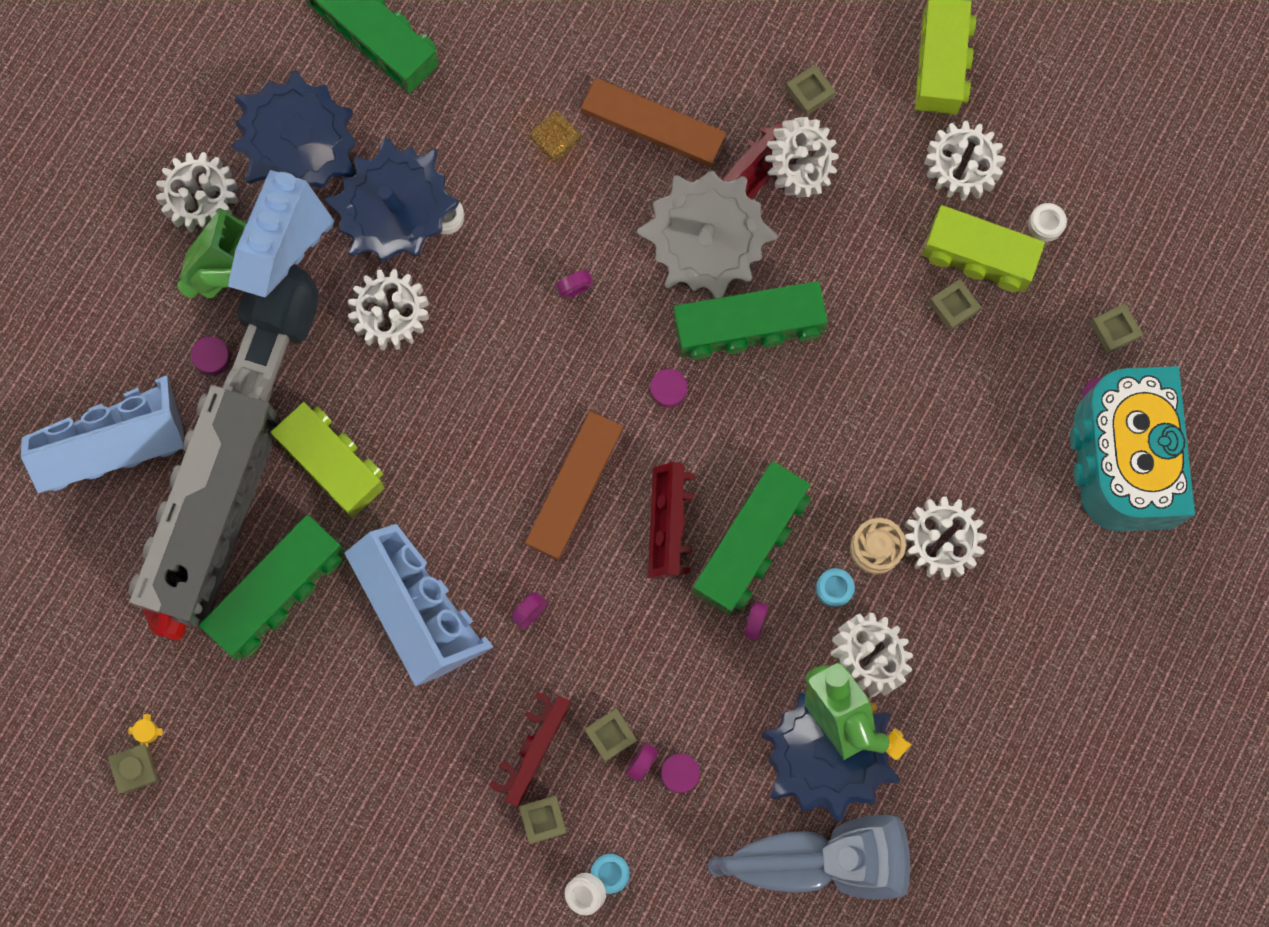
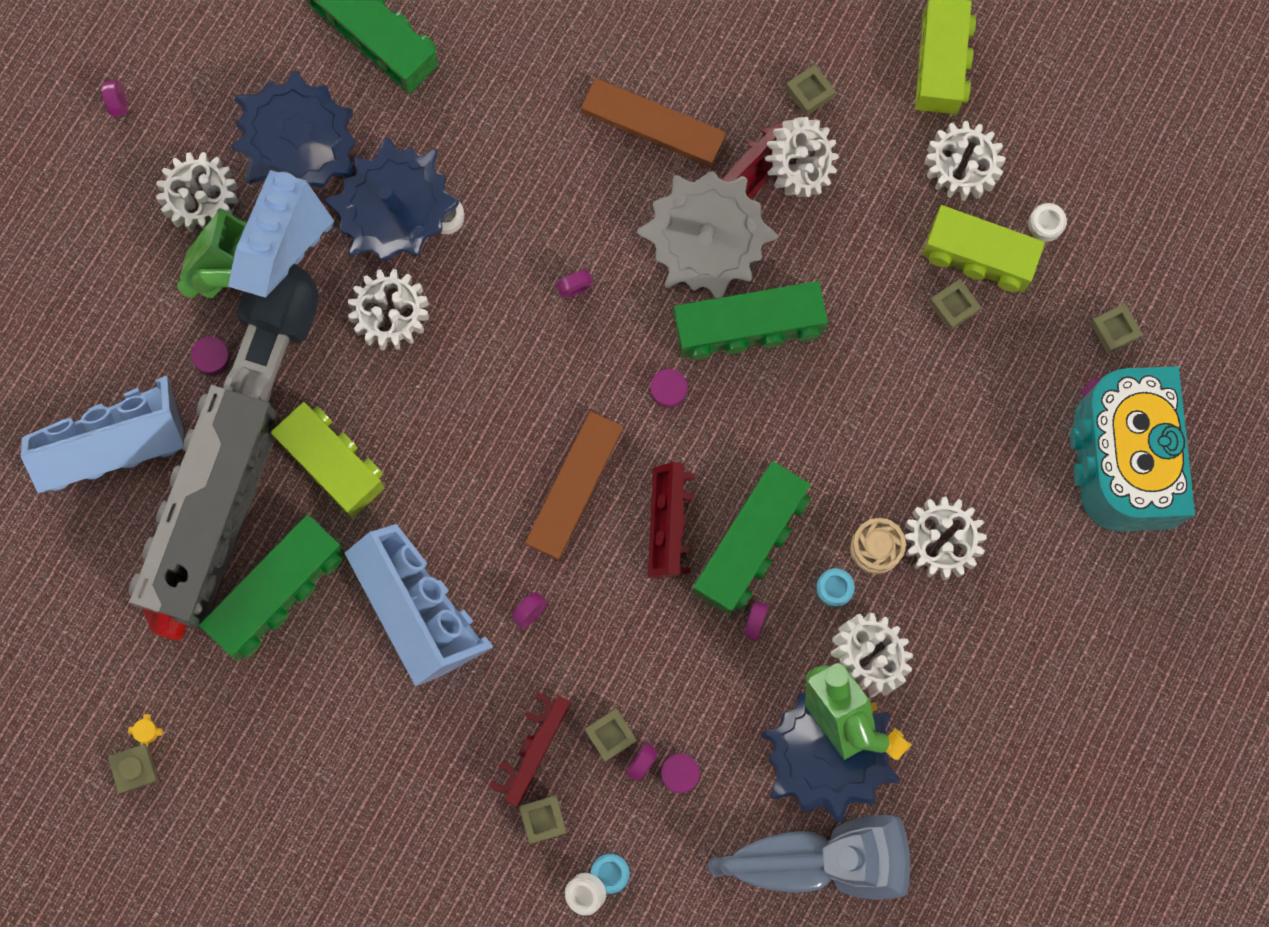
(114, 98): none -> magenta tile
(555, 136): clear yellow plate -> none

